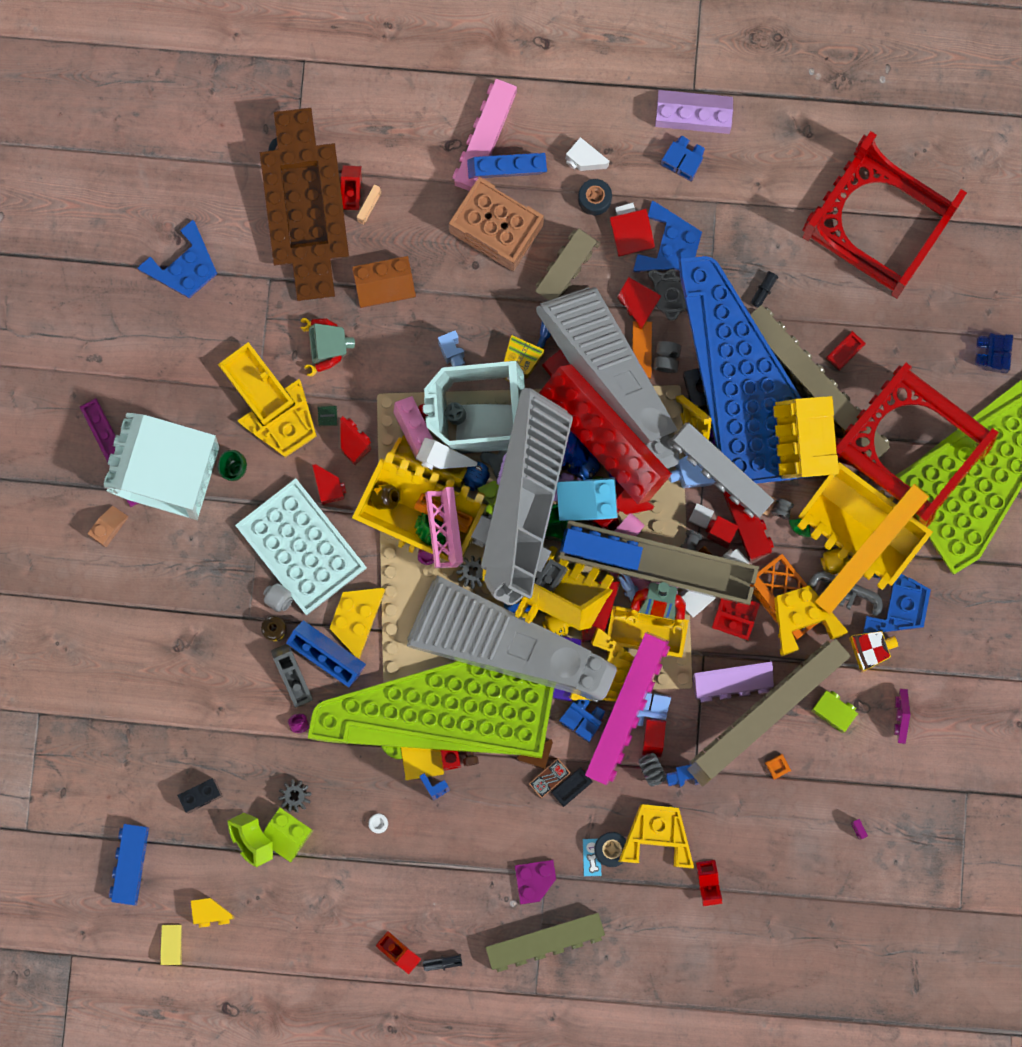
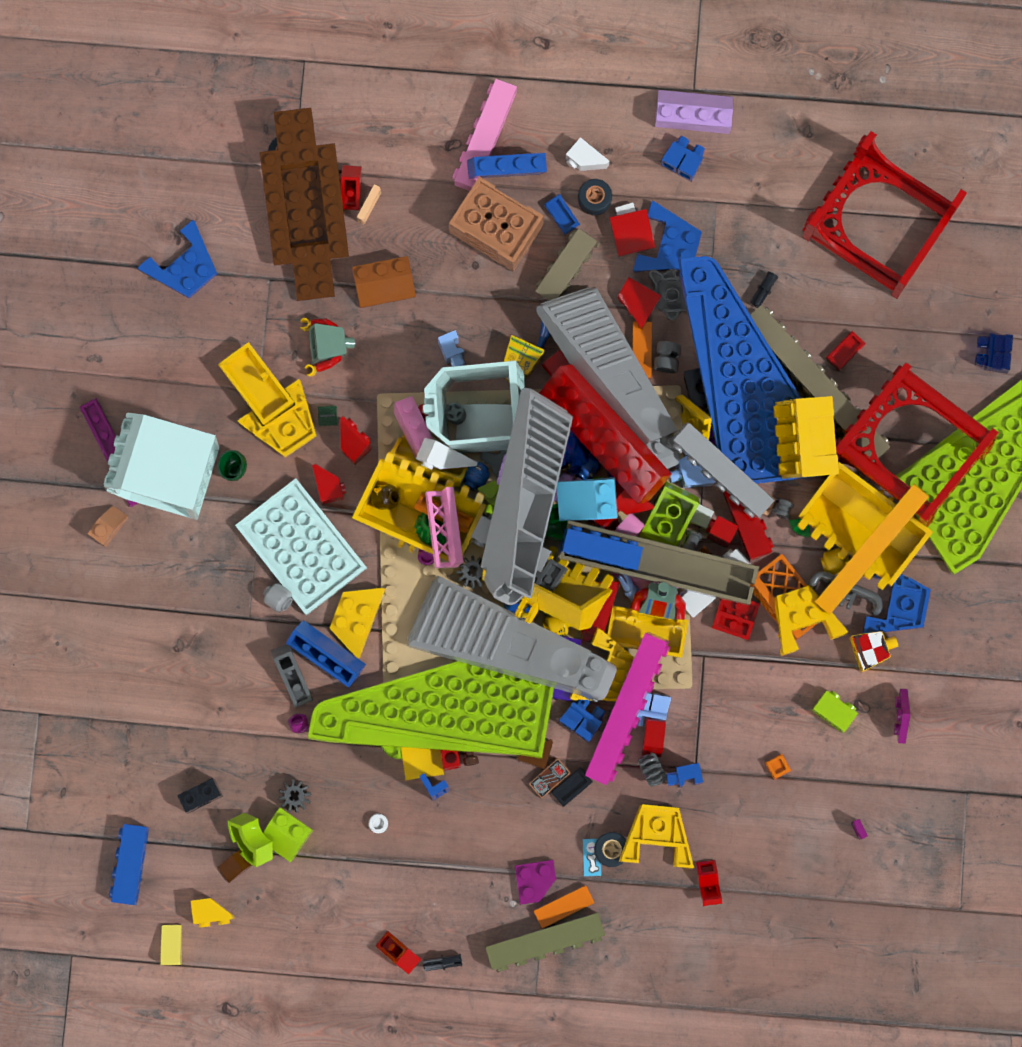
(234, 866): none -> reddish brown slope
(280, 631): dark brown head -> none
(562, 214): none -> blue tile
(564, 907): none -> orange tile
(670, 515): none -> lime slope
(733, 680): lavender slope -> none
(765, 715): dark tan brick -> none

